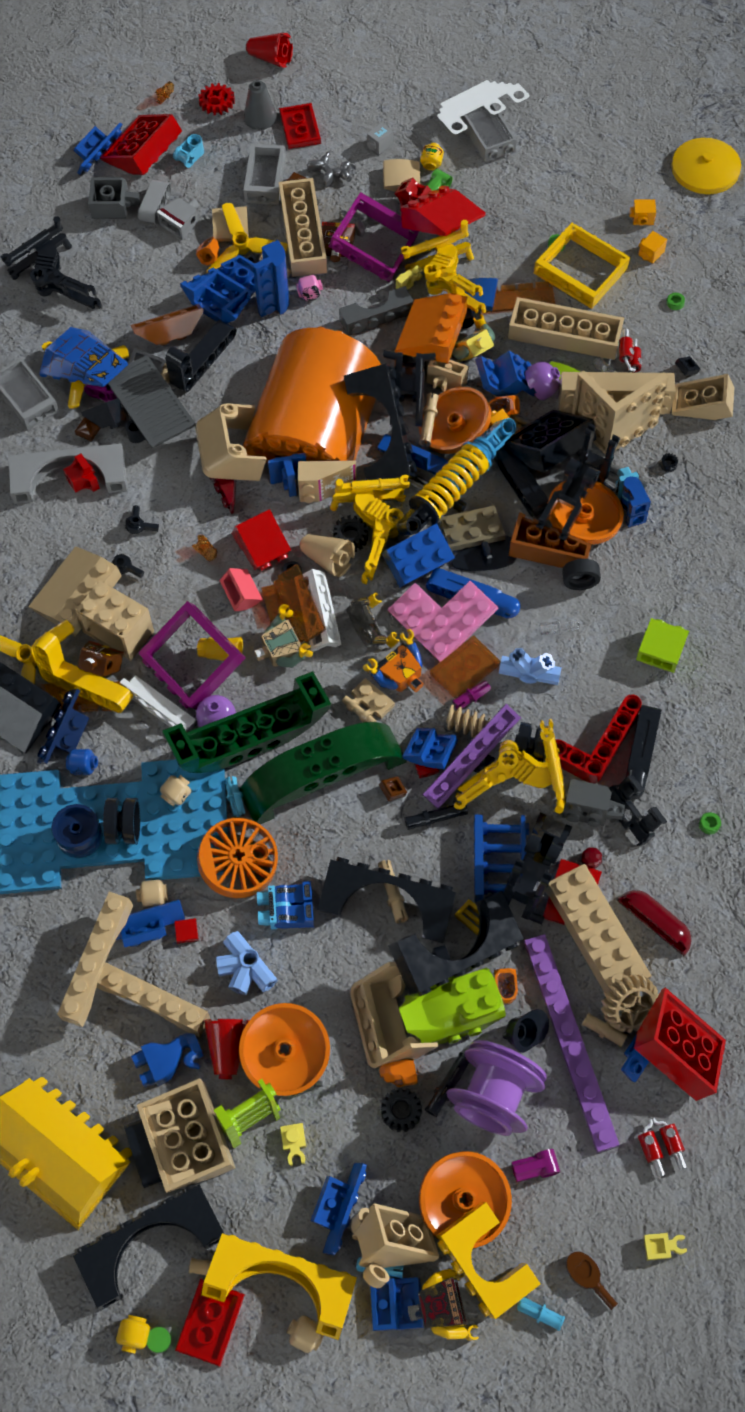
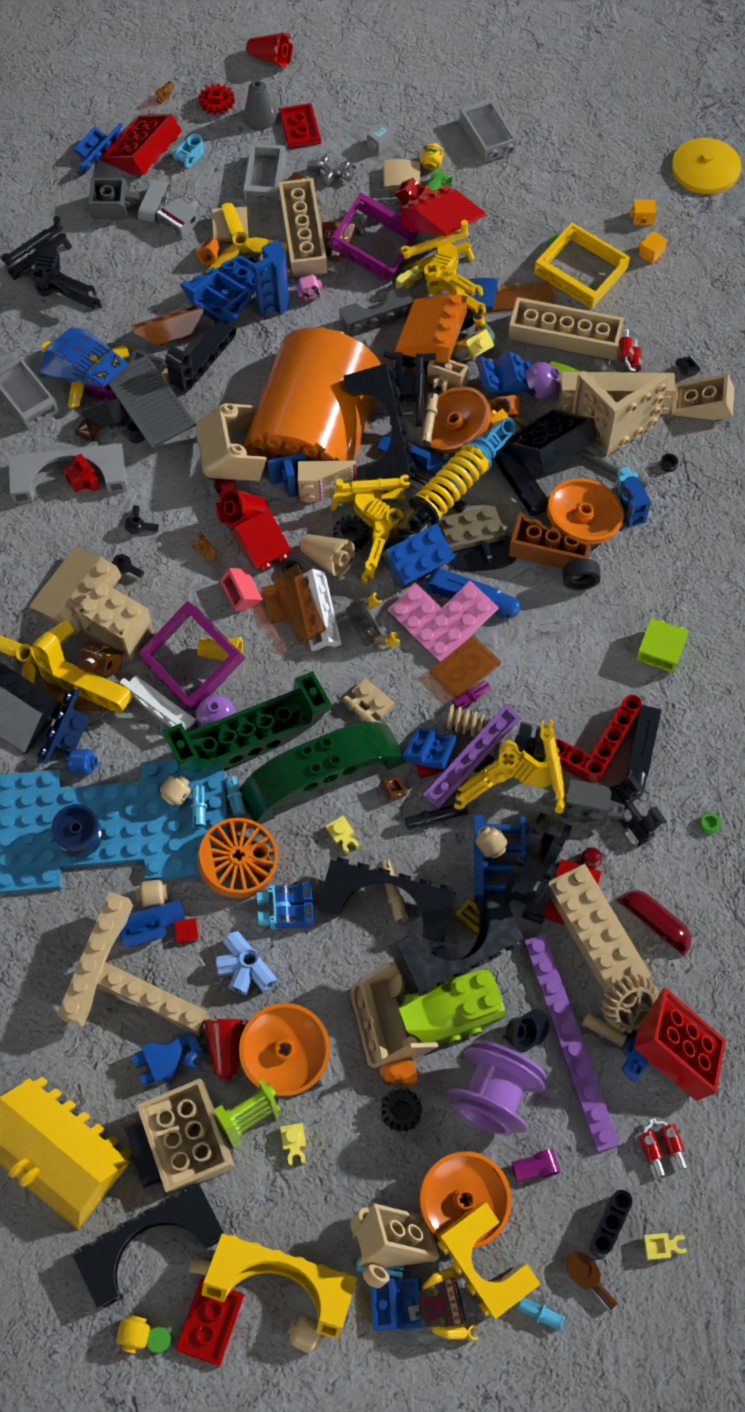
(121, 821): black wheel -> none
(198, 807): none -> medium azure axle
(238, 506): none -> red cone
(282, 643): torso -> none
(336, 1204): blue bracket -> none
(342, 832): none -> light yellow plate
(400, 667): torso -> none
(434, 1107): black pin -> none
(475, 97): white piece -> none
(491, 841): none -> tan head
(507, 984): rock -> none
(530, 669): light blue piece -> none
(581, 476): black piece -> none
(616, 1213): none -> black beam
(675, 301): bright green tile -> none

